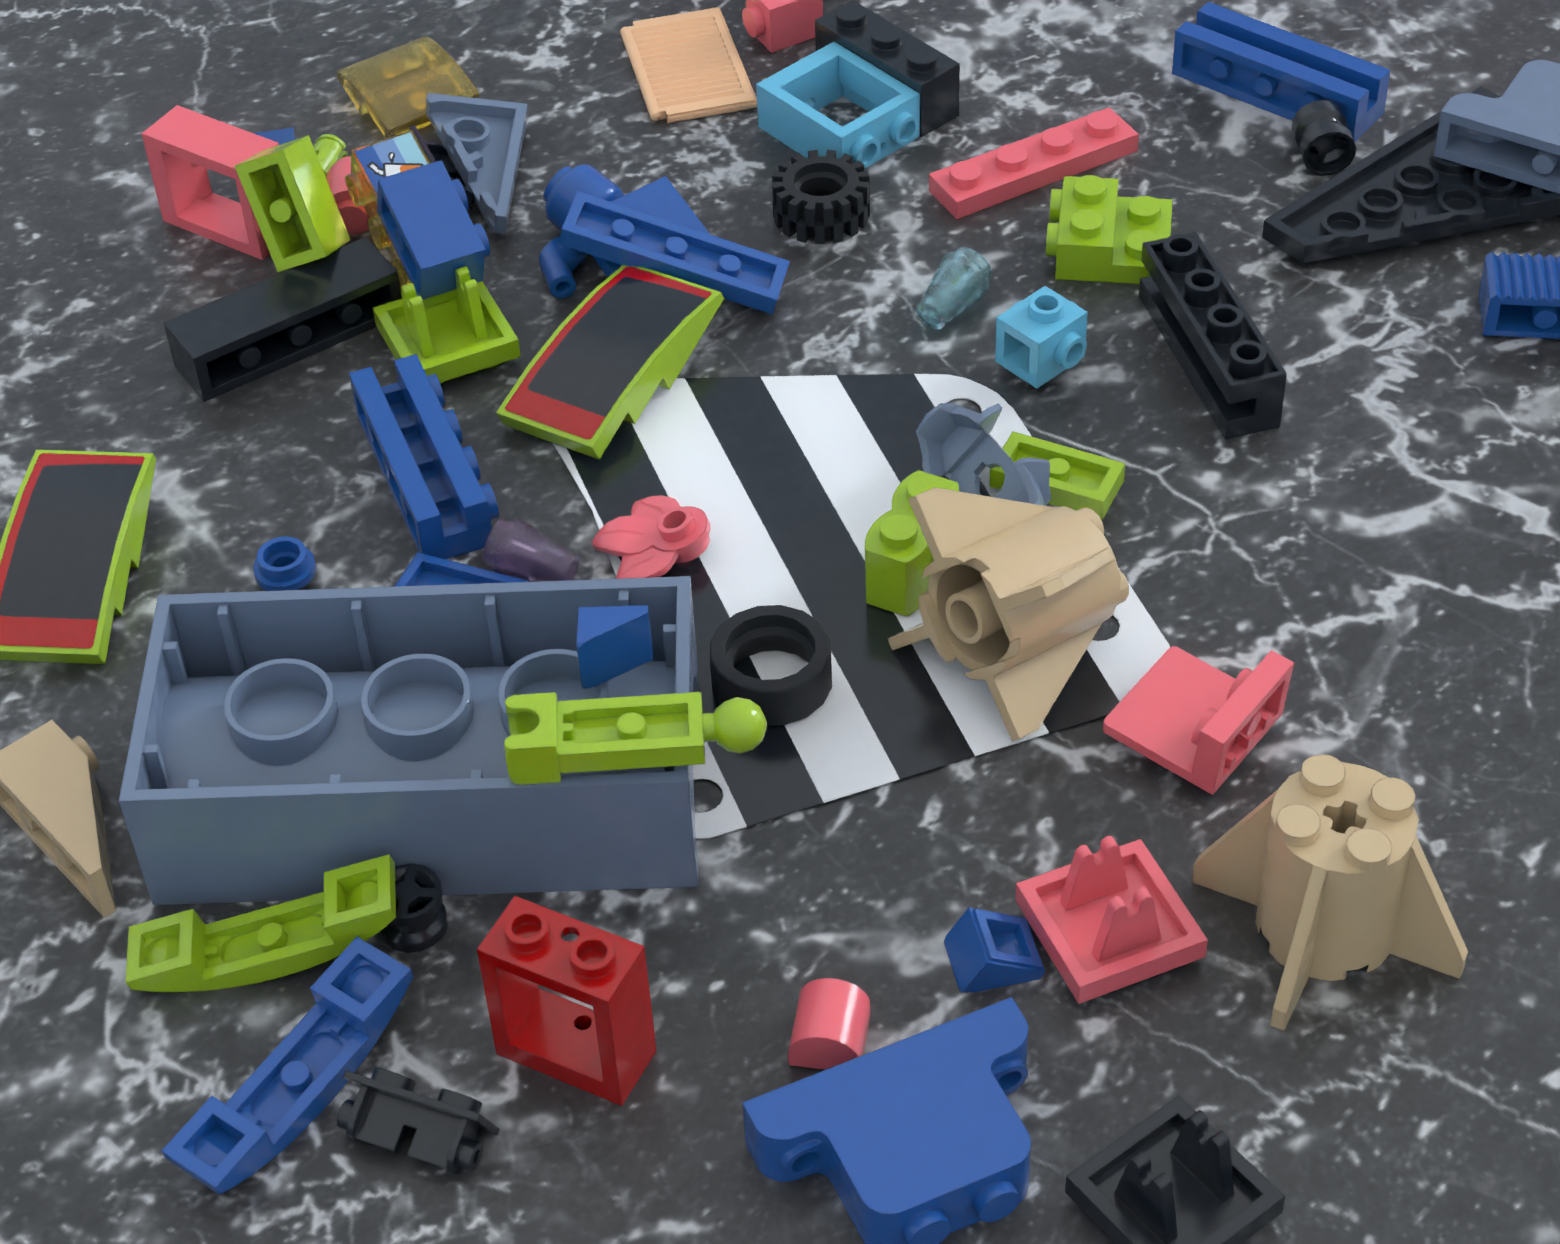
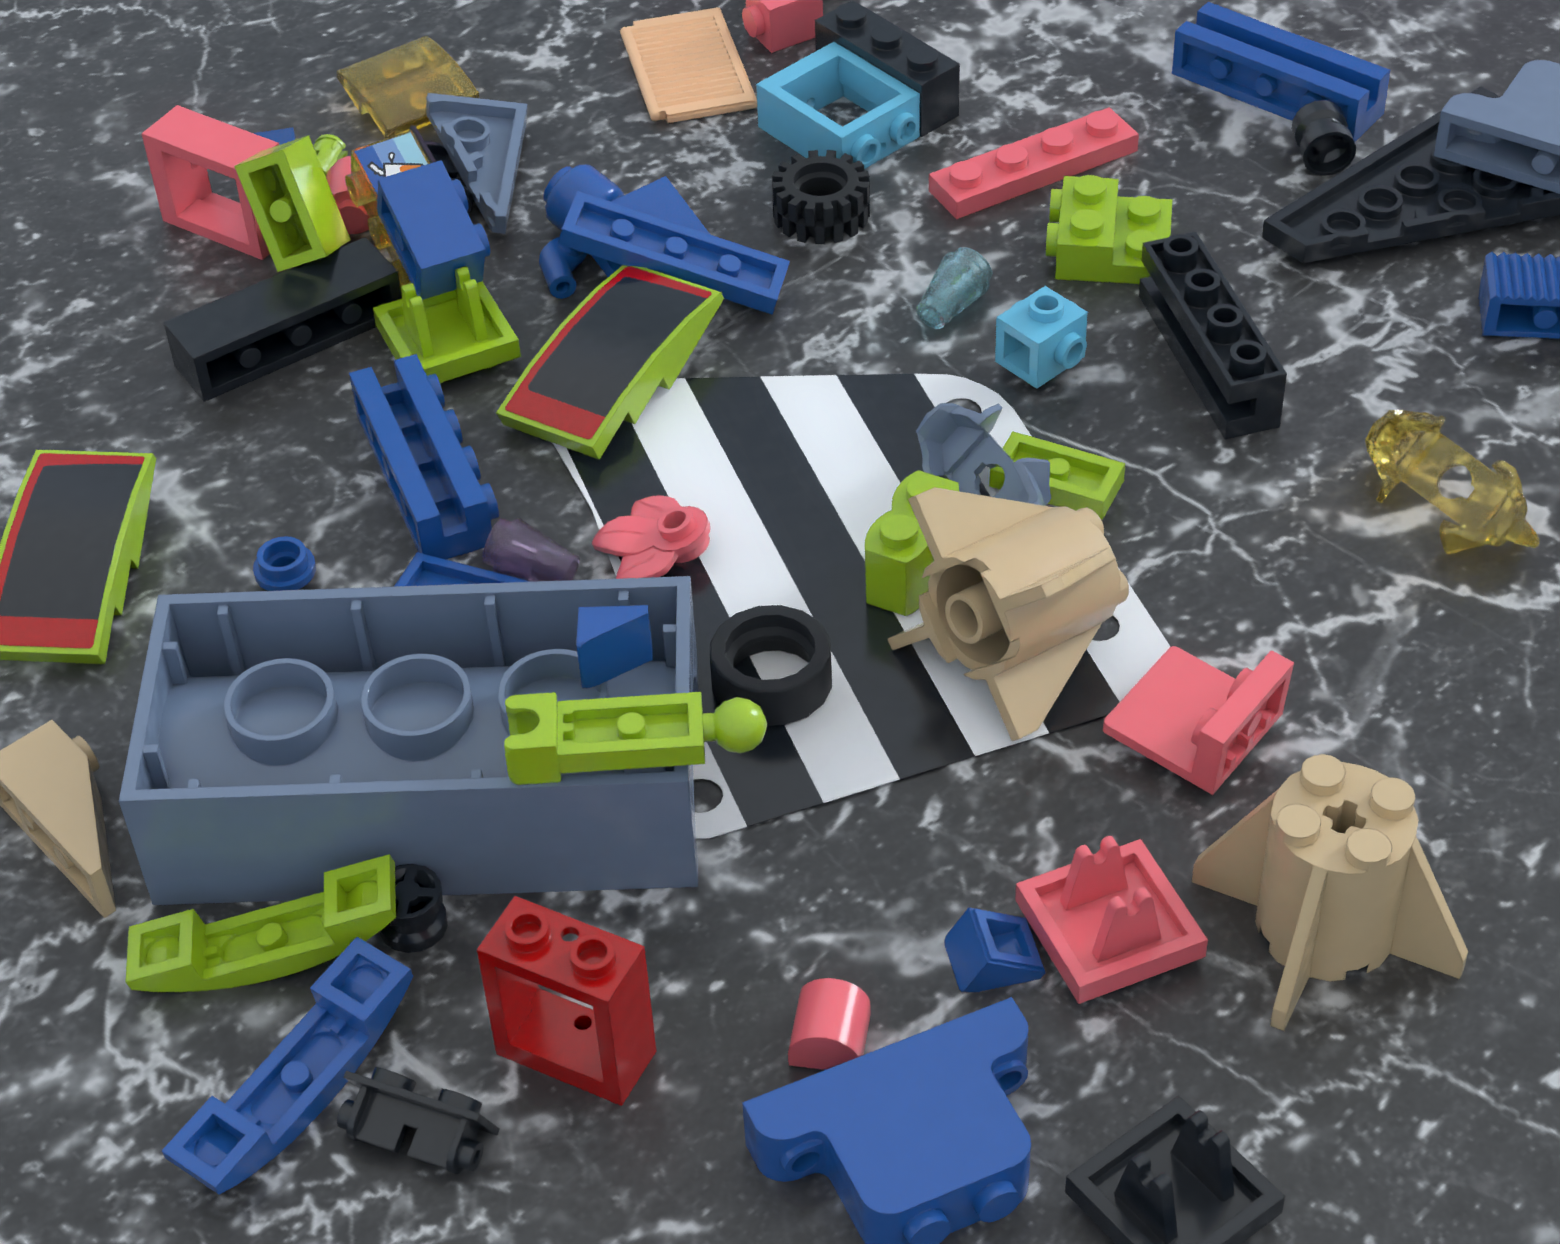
(1412, 450): none -> clear yellow piece

